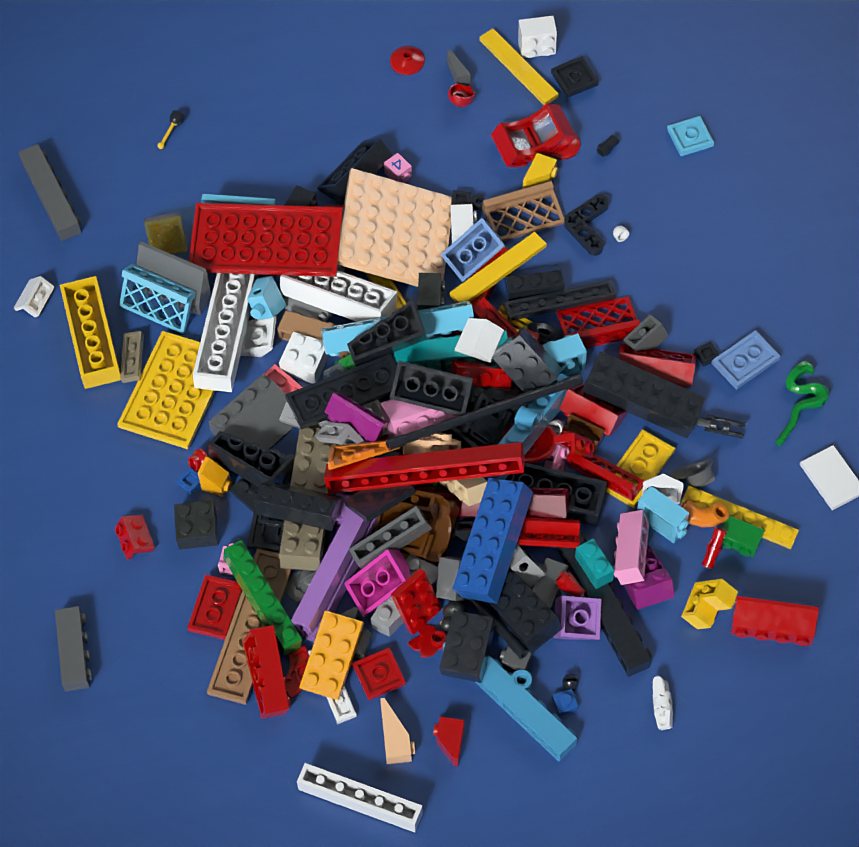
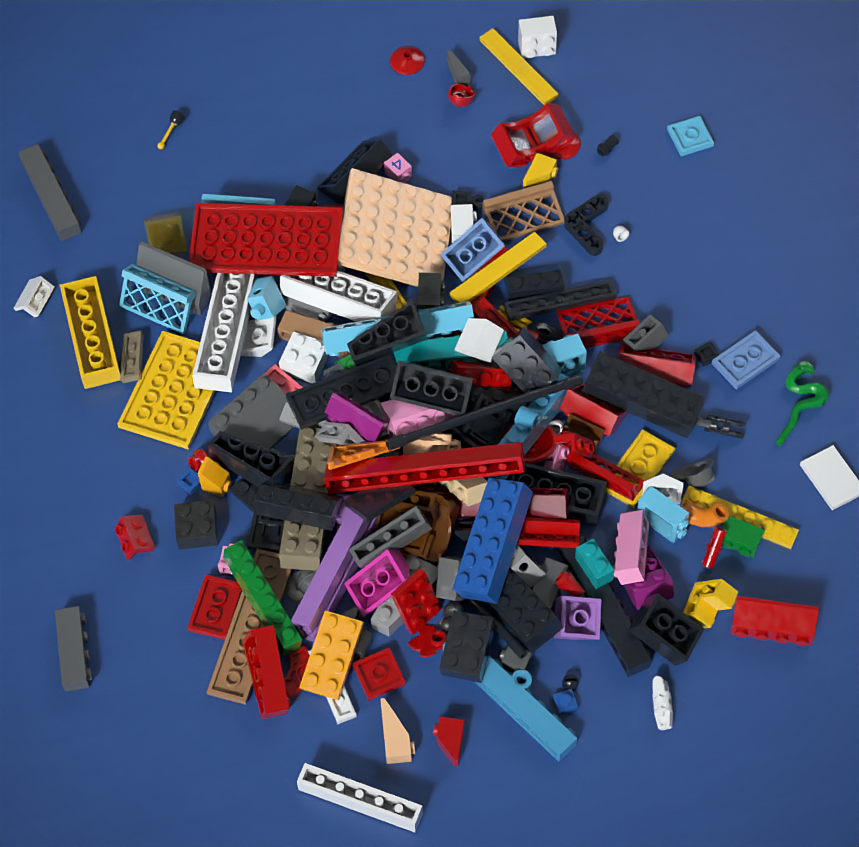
(574, 77): black plate -> none
(666, 629): none -> black brick

